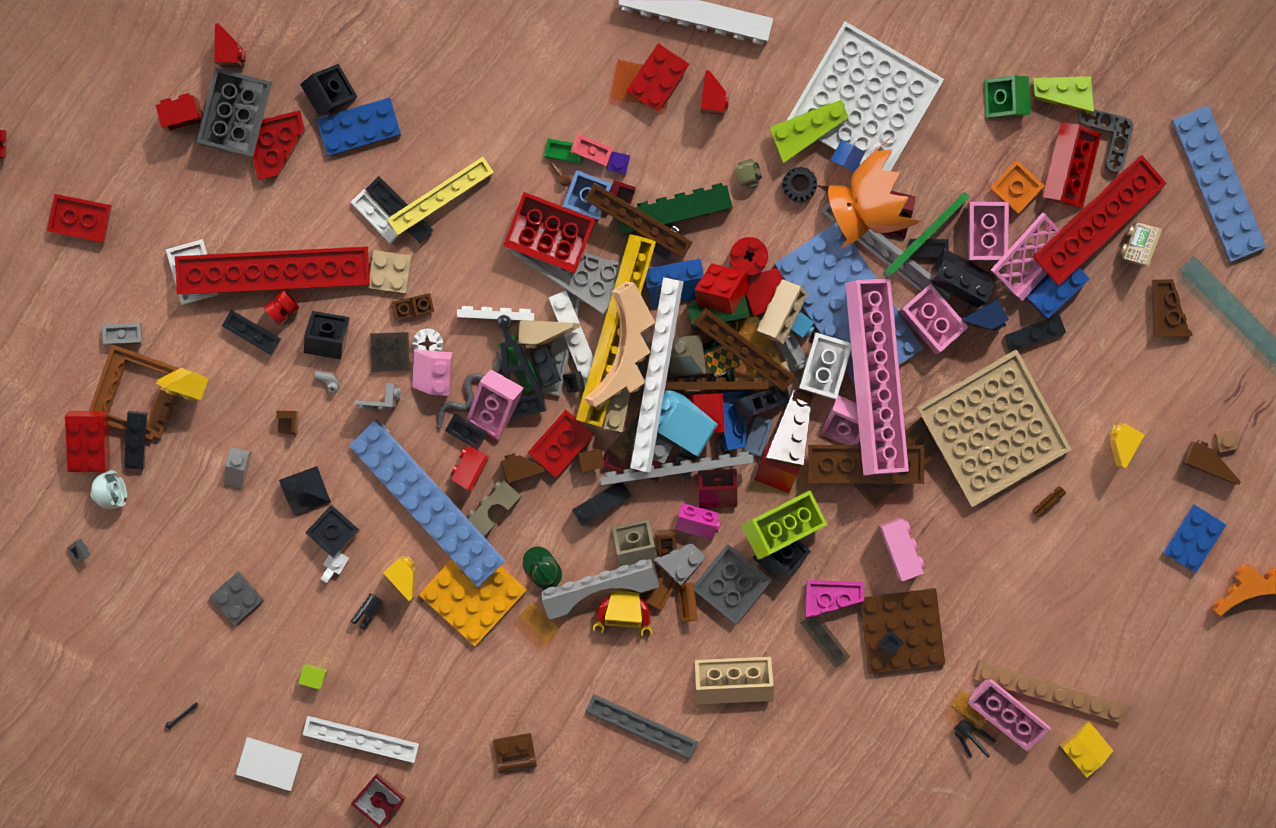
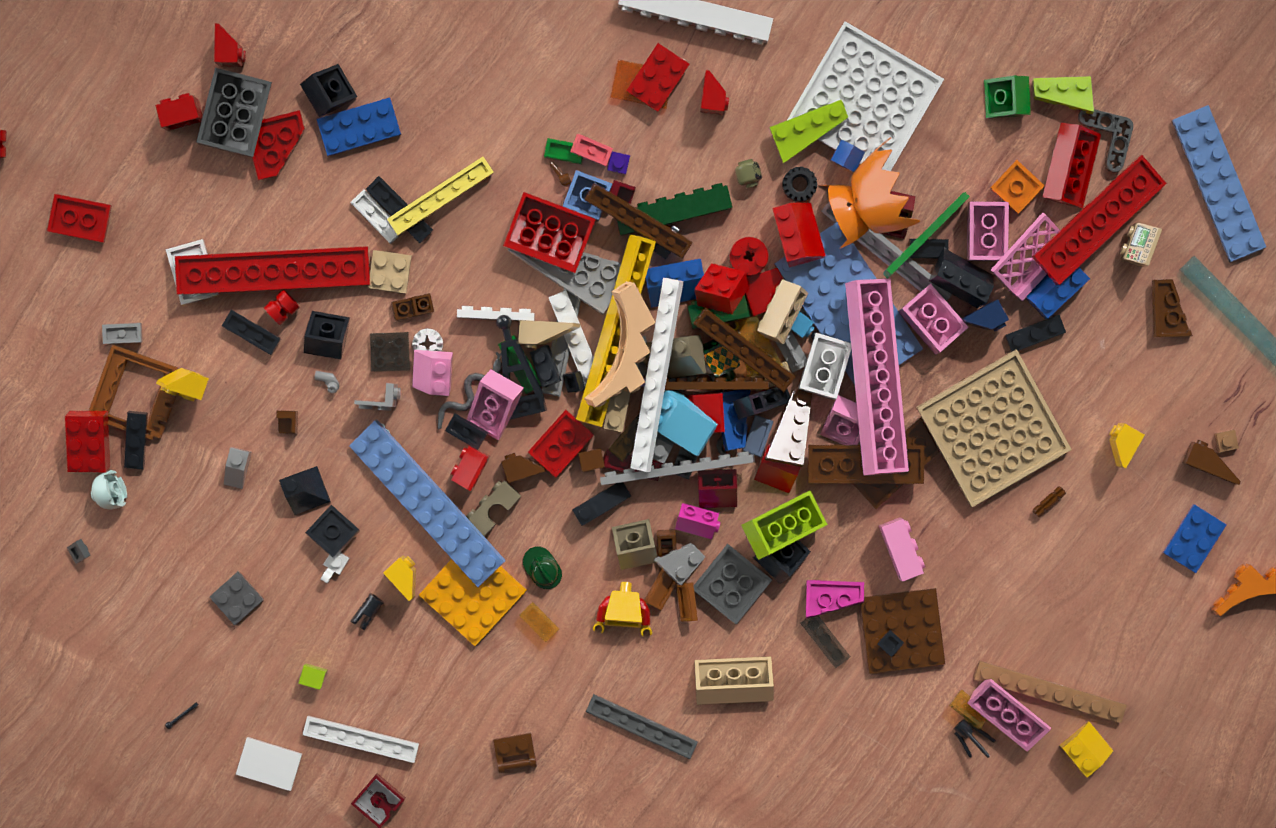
(637, 577): light grey arch -> none
(799, 233): none -> red slope

